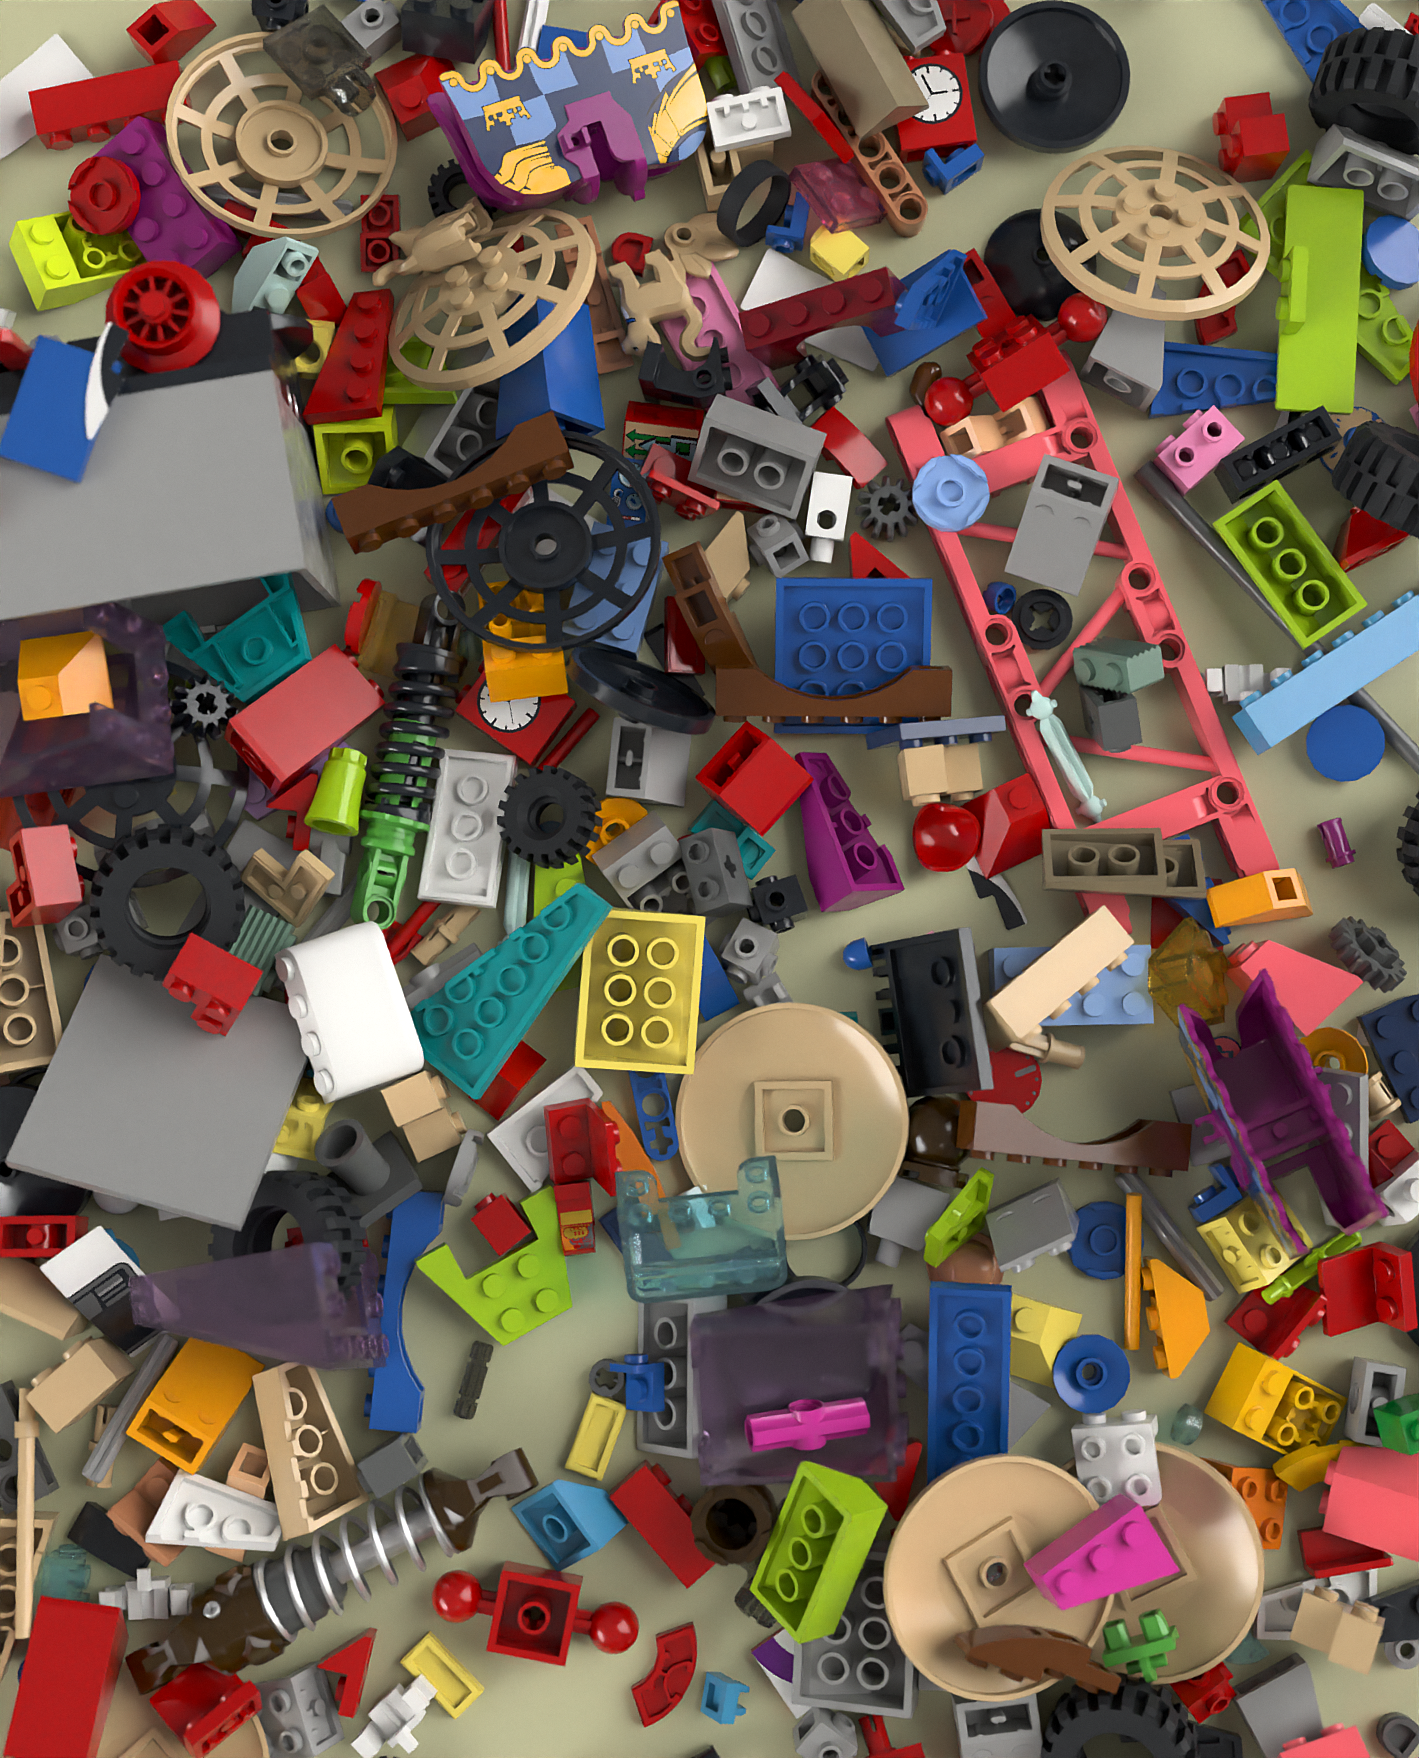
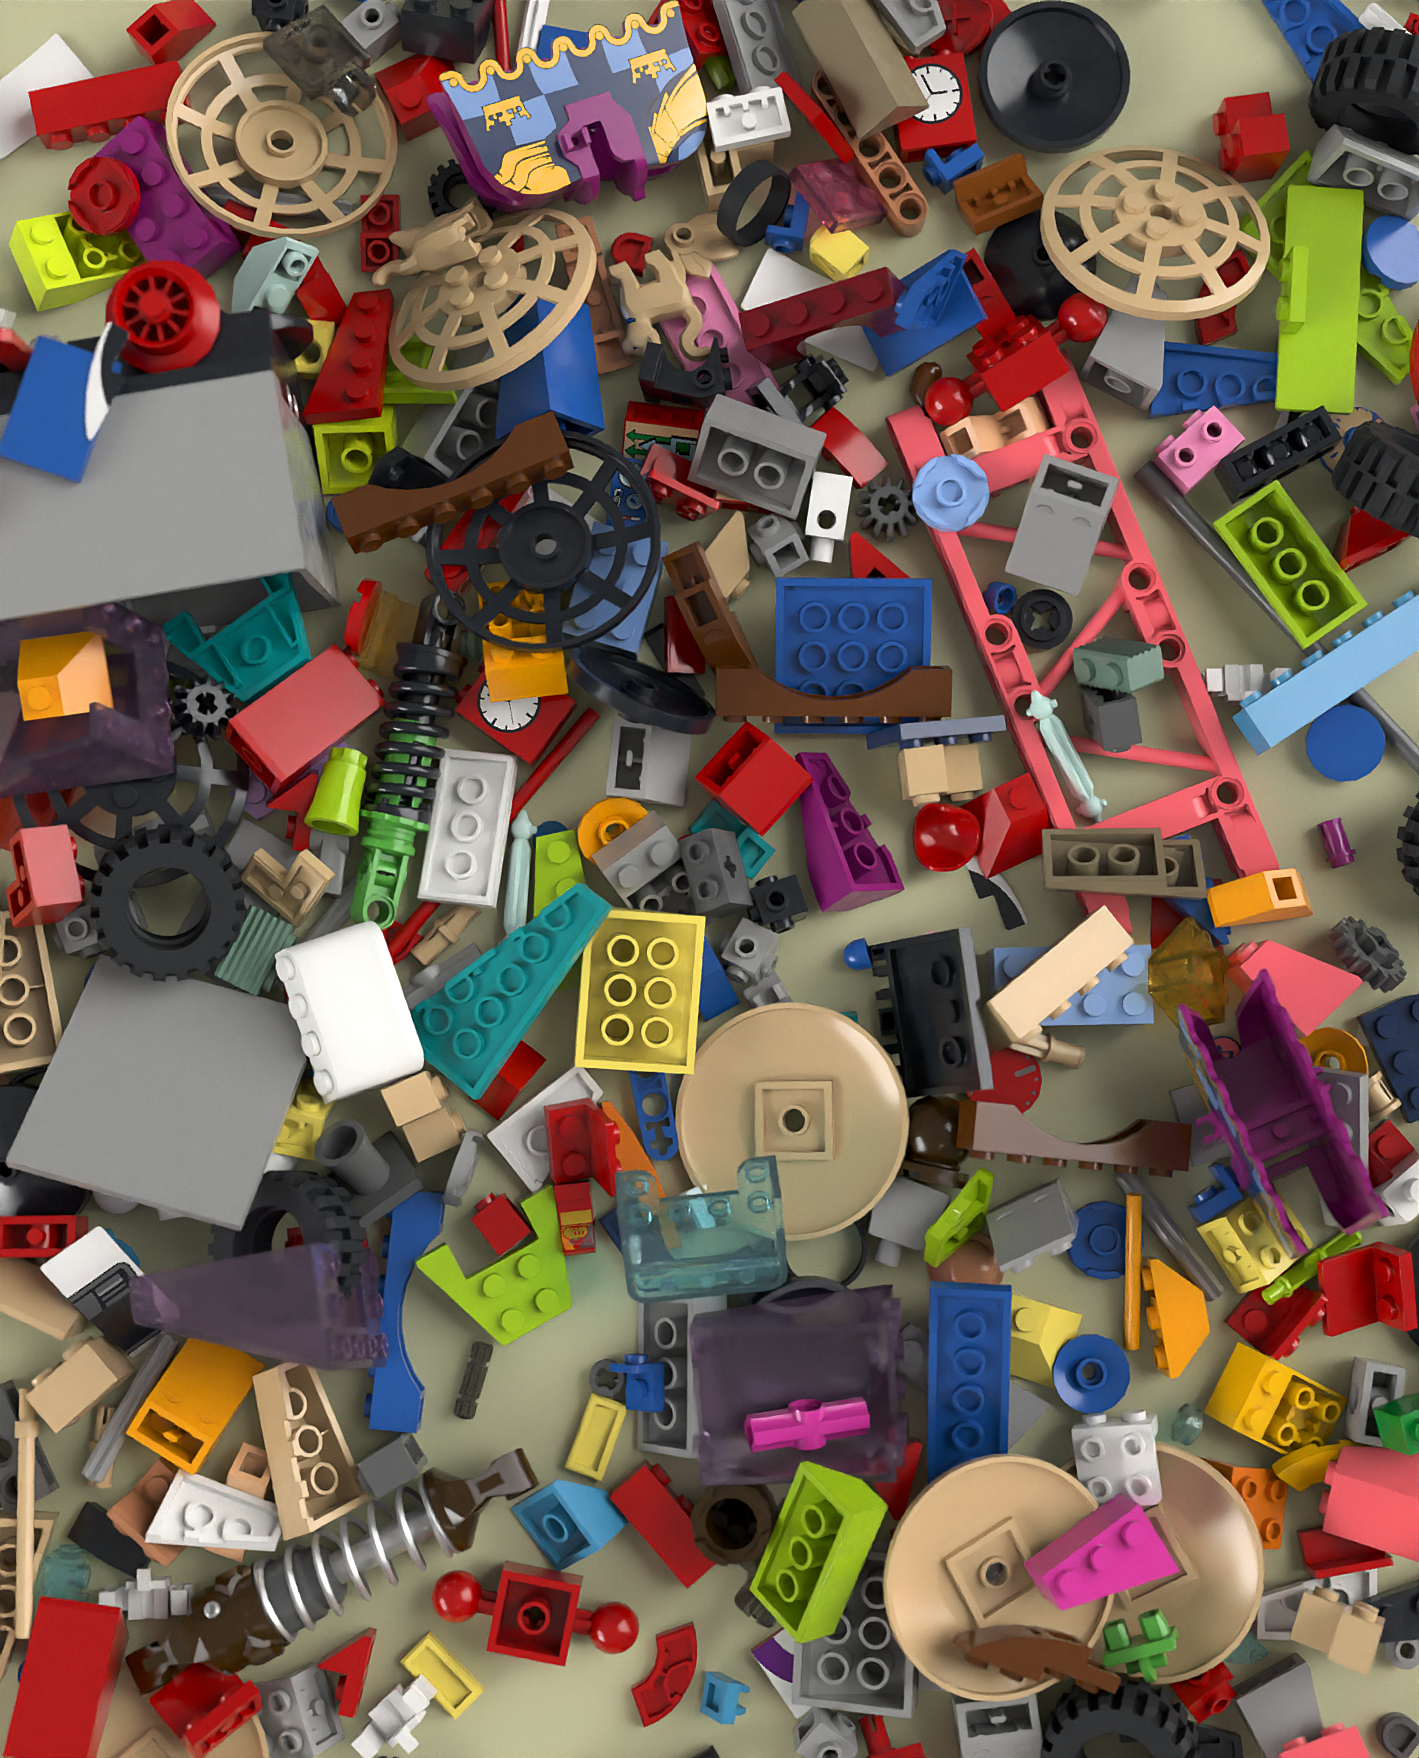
(213, 981): red brick -> none
(525, 809): black tyre -> none
(997, 194): none -> dark orange bracket

